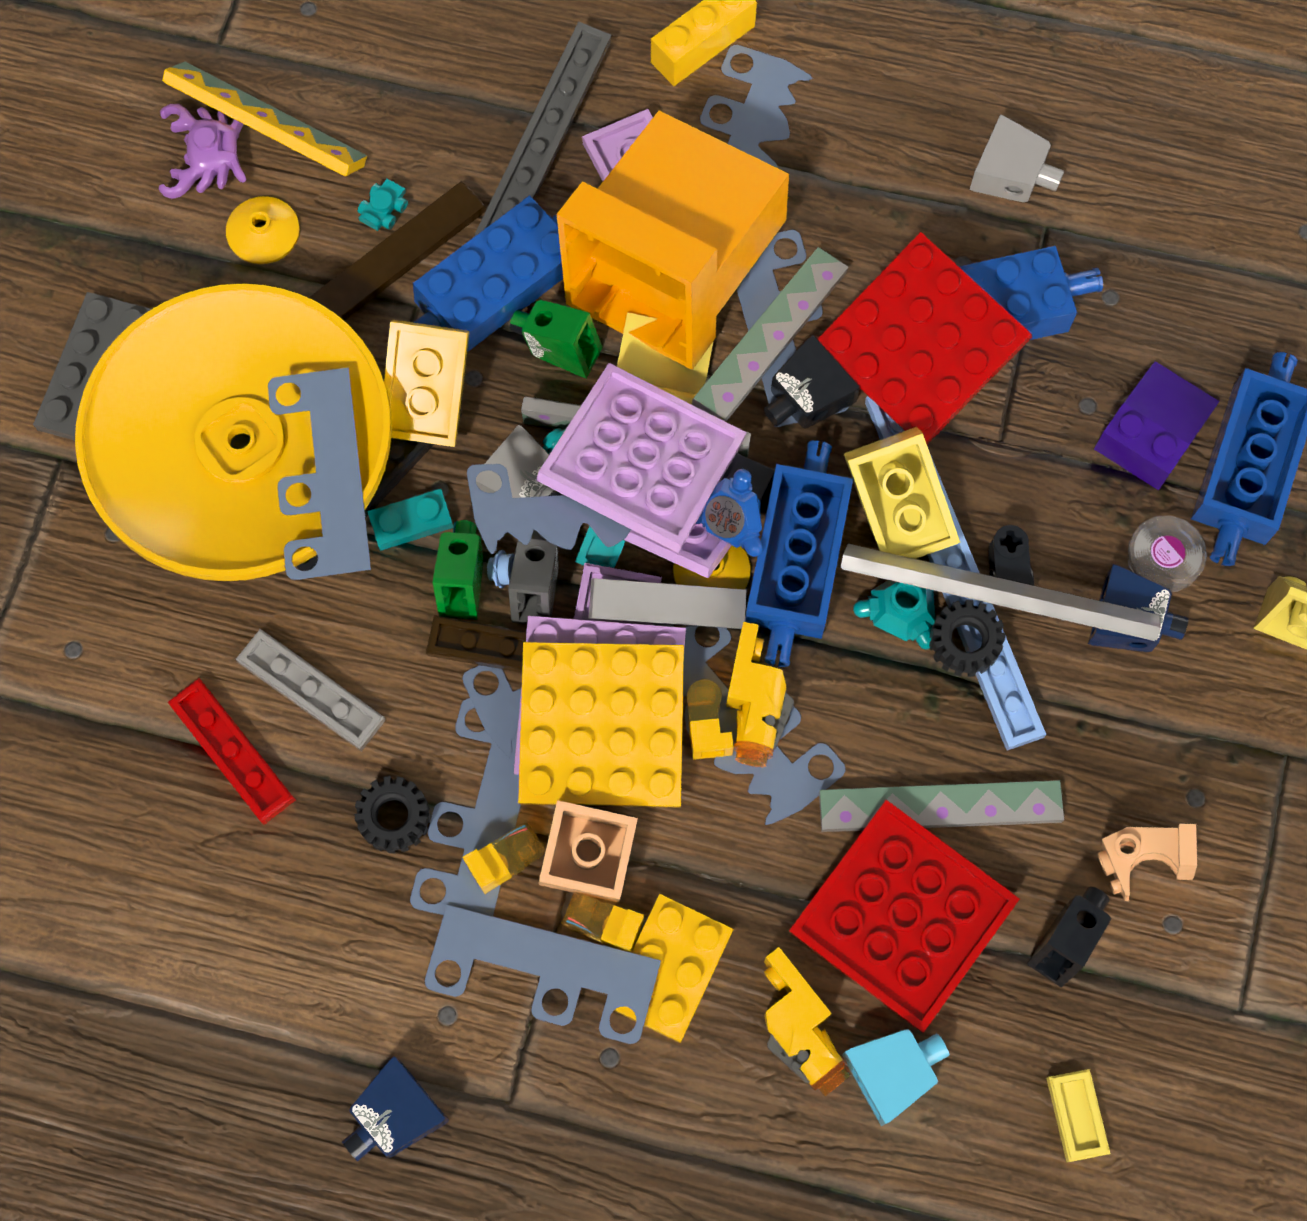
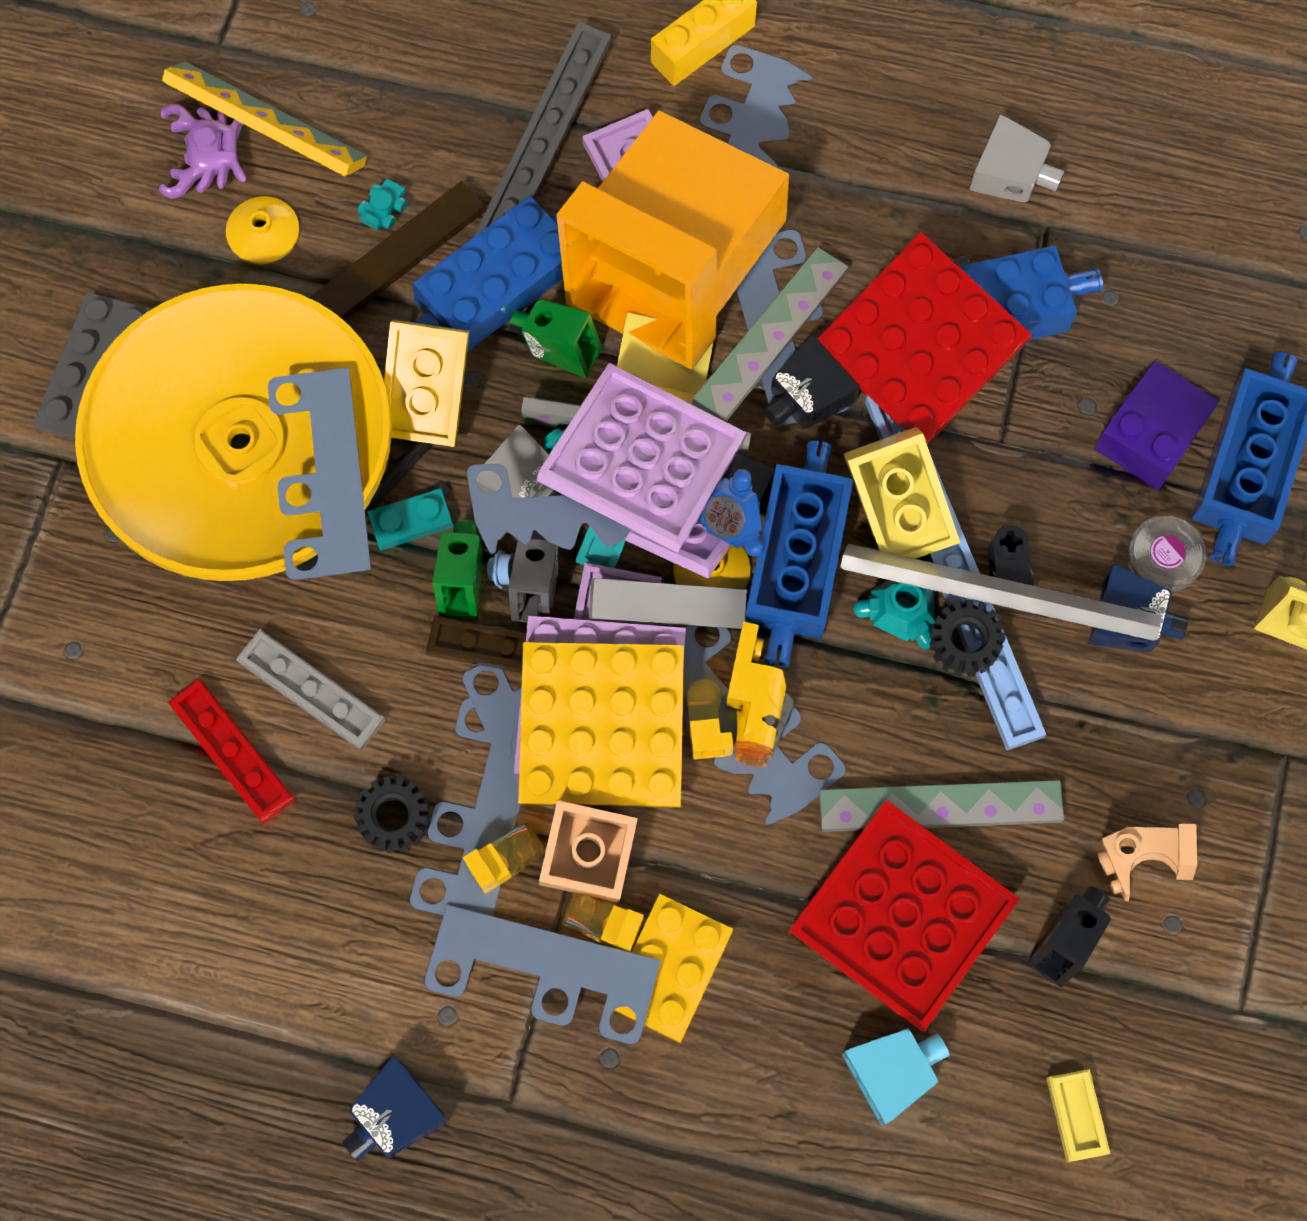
(795, 1031): yellow plate -> none

